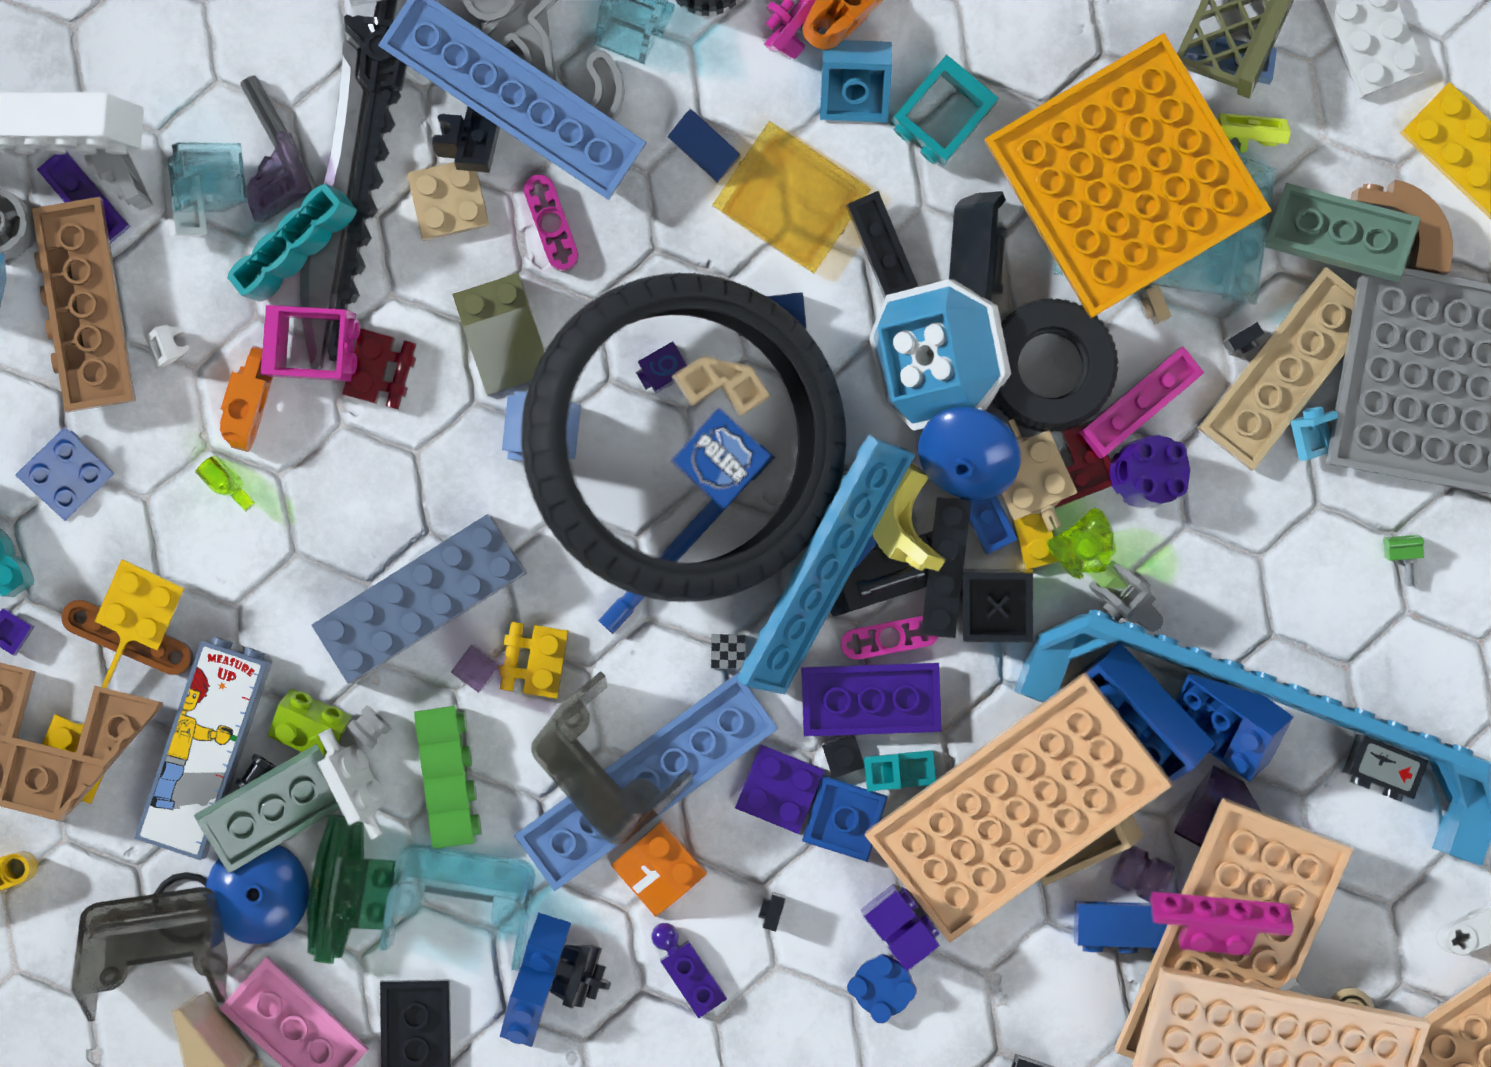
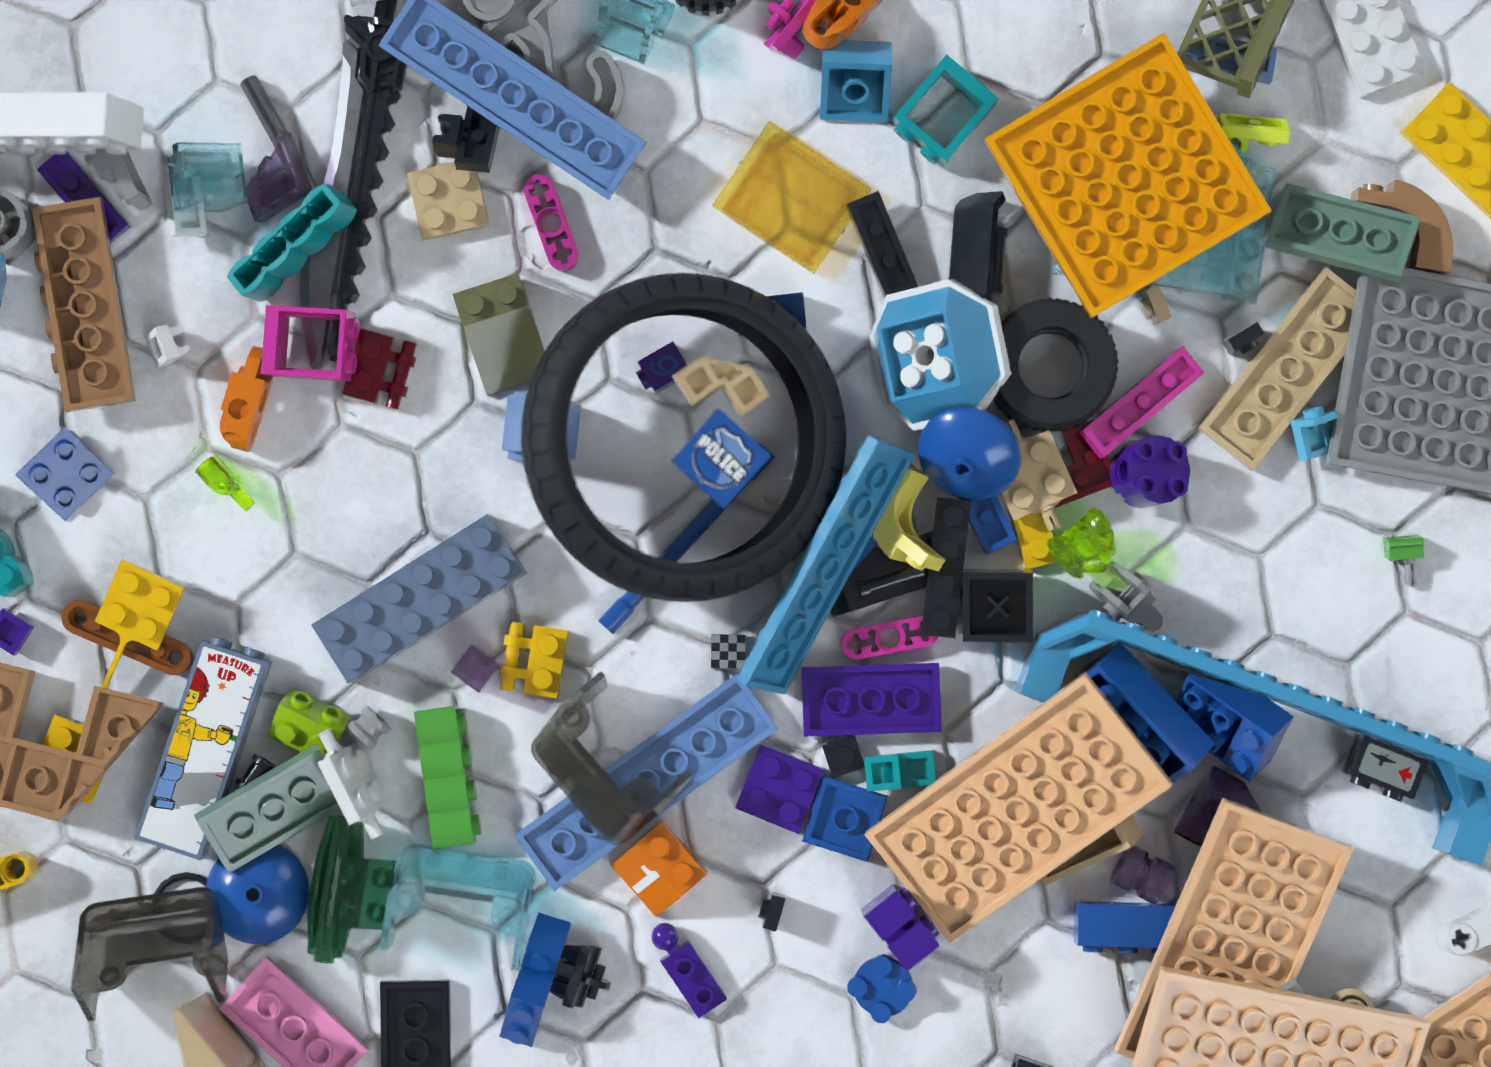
(704, 145): dark blue slope -> none
(1220, 923): dark pink bracket -> none

